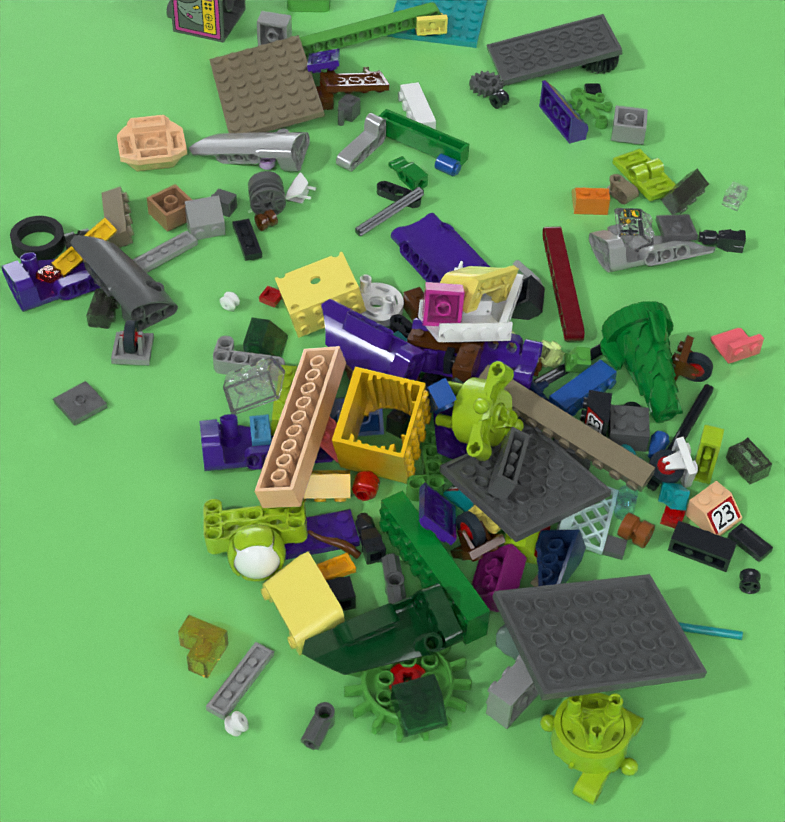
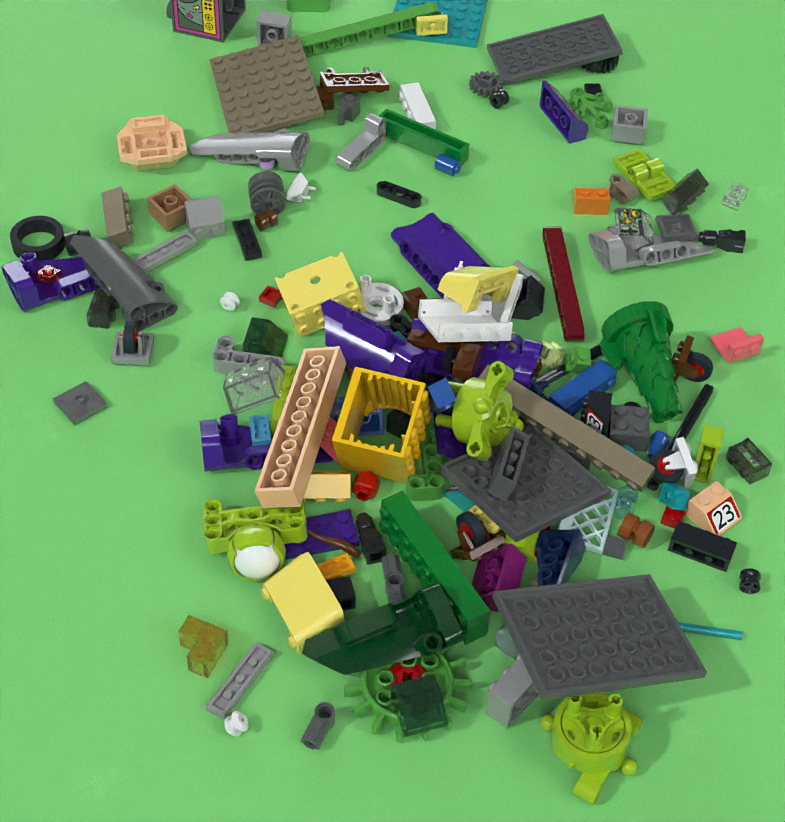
(71, 259): yellow plate -> none
(228, 201): dark grey brick -> none
(323, 60): dark purple plate -> none
(389, 211): axle -> none
(409, 173): green piece -> none
(437, 514): dark purple plate -> none
(442, 303): dark pink brick -> none
(750, 542): black tile -> none

